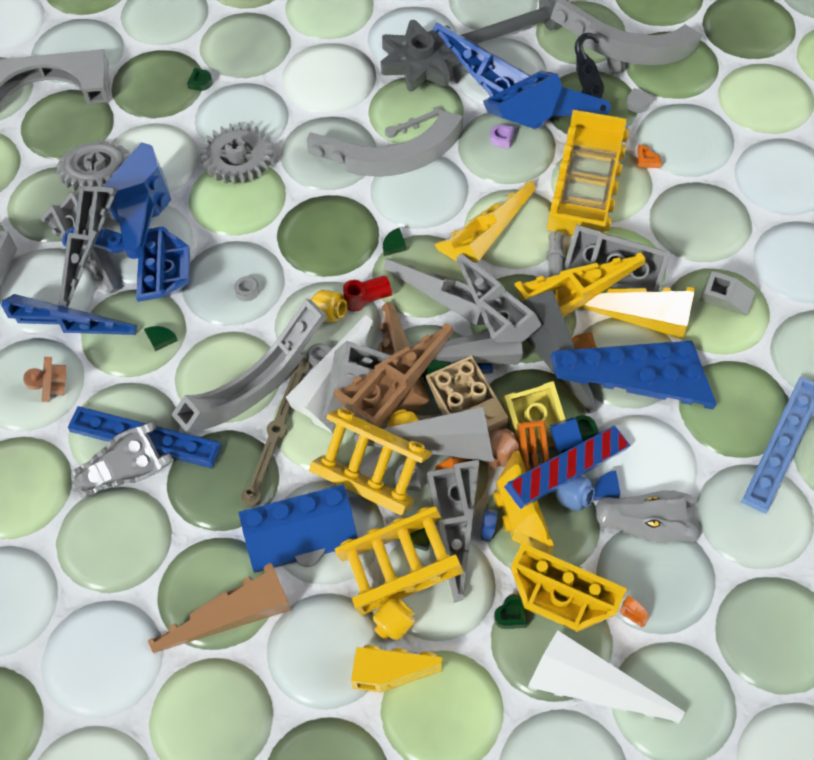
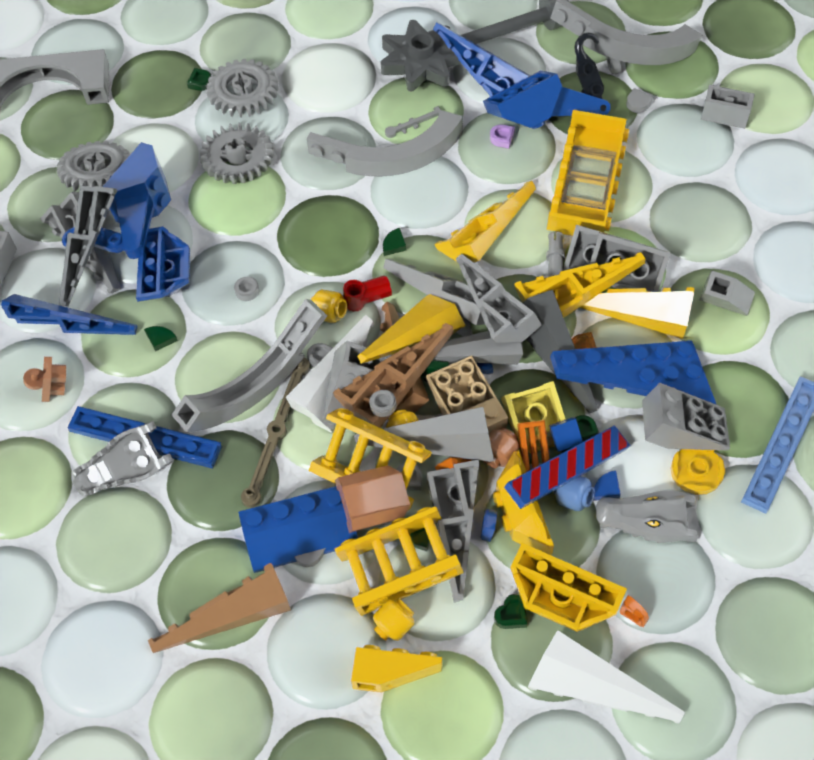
(224, 100): none -> light grey gear
(373, 497): none -> nougat slope
(382, 403): none -> light grey tile
(421, 320): none -> yellow wedge
(647, 158): orange tile -> none
(683, 421): none -> light grey slope
(697, 470): none -> yellow tile
(727, 106): none -> light grey slope

